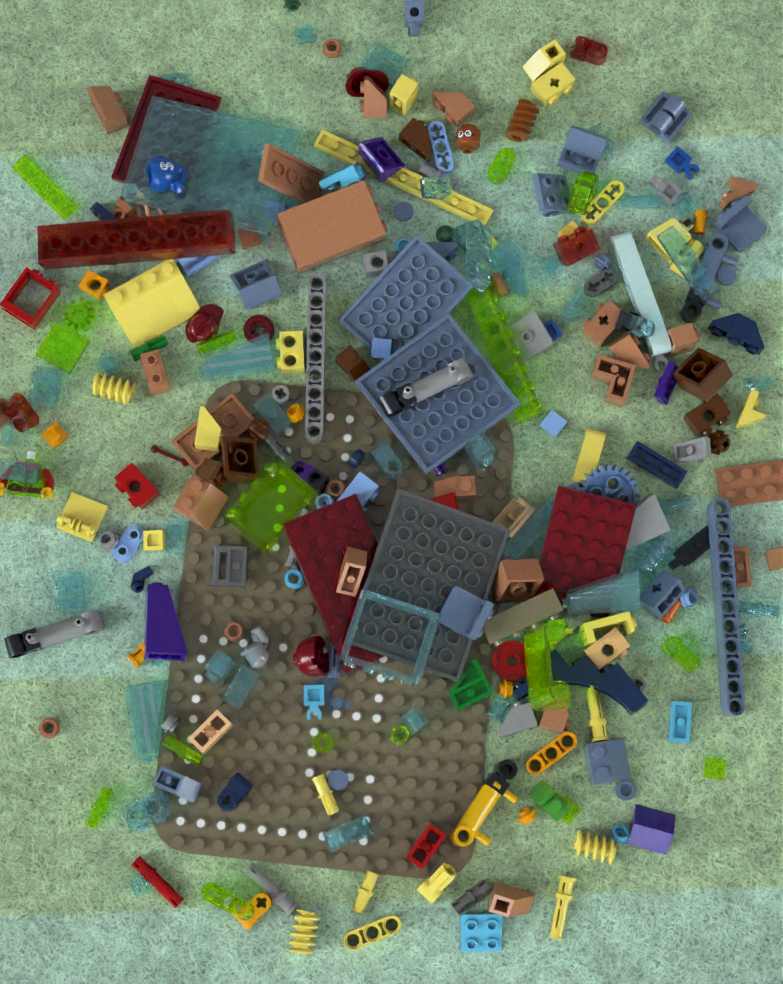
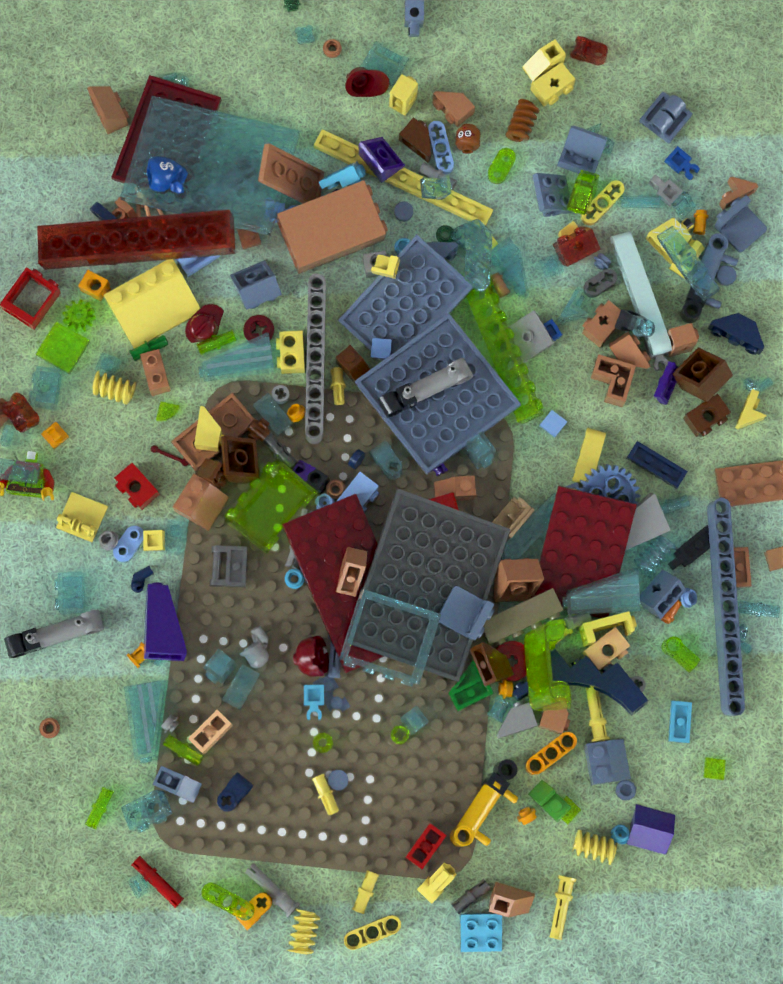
(44, 187): clear neon green tile -> none
(166, 411): none -> clear neon green tile
(234, 636): nougat plate -> none
(338, 385): none -> light yellow axle
(347, 833): clear light blue slope -> none
(374, 100): nougat slope -> none
(386, 266): none -> light yellow panel
(491, 664): none -> reddish brown slope
(692, 450): light grey slope -> none
(719, 441): reddish brown gear -> none

